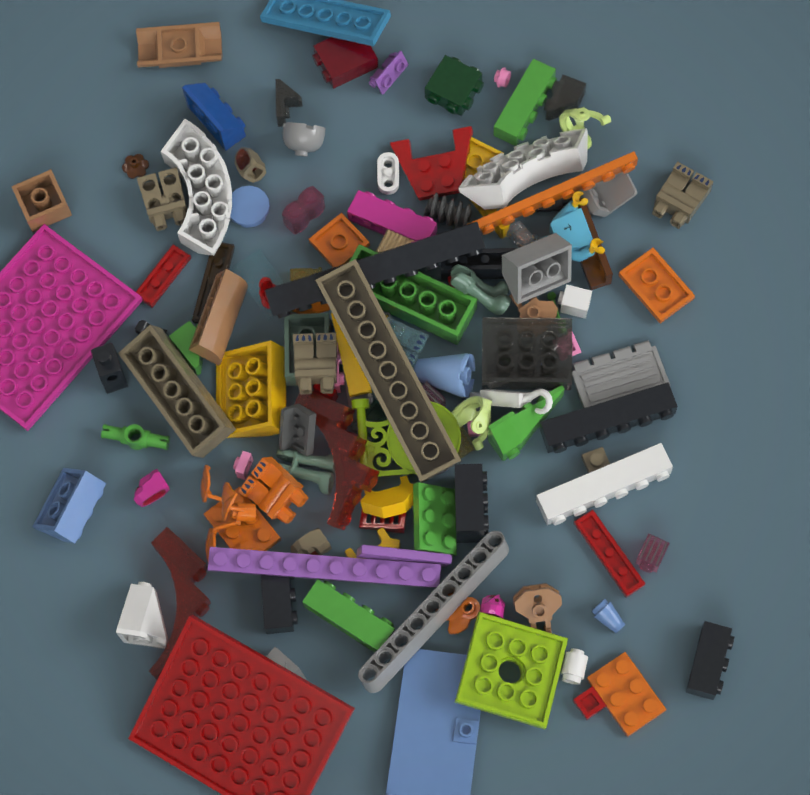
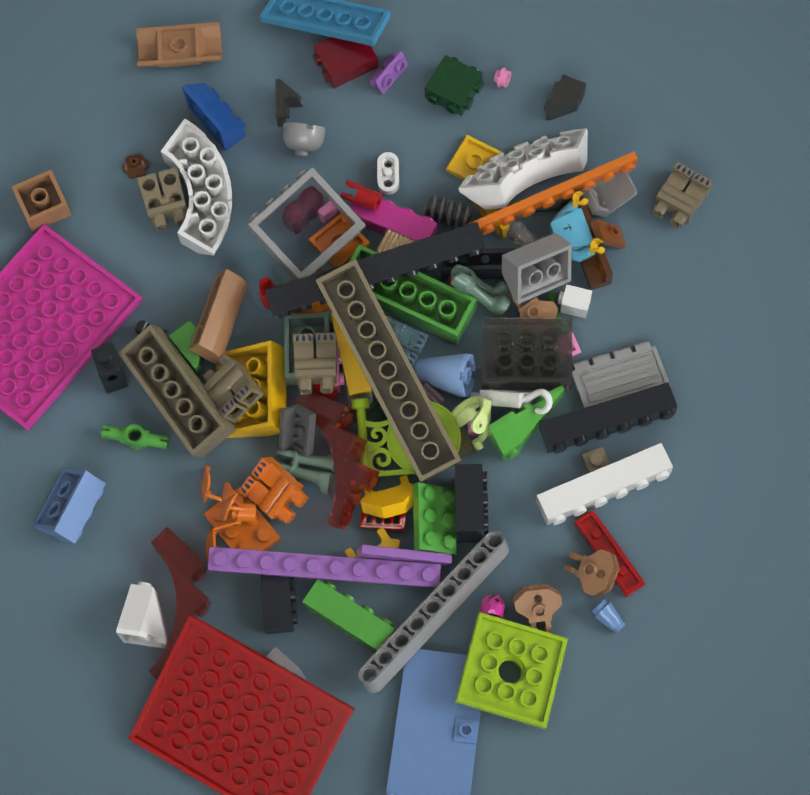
(150, 489): dark pink rock -> none
(163, 275): red tile -> none
(215, 264): dark brown tile -> none
(231, 387): none -> dark tan hips
(243, 464): bright pink plate -> none
(249, 164): dark tan rock -> none
(249, 206): medium blue tile -> none
(302, 178): none -> light grey window
(312, 543): dark tan rock -> none
(327, 212): none -> bright pink tile
(364, 196): none -> red hinge
(438, 172): red wing -> none
(460, 618): orange plate -> none
(525, 102): bright green brick -> none
(574, 666): white brick -> none
(581, 115): yellowish green helmet -> none
(589, 703): red tile -> none
(595, 572): none -> medium nougat hinge
(608, 233): none -> dark orange plate
(626, 694): orange plate -> none
(652, 554): clear pink brick -> none
(656, 285): orange plate -> none
(710, 660): black brick -> none

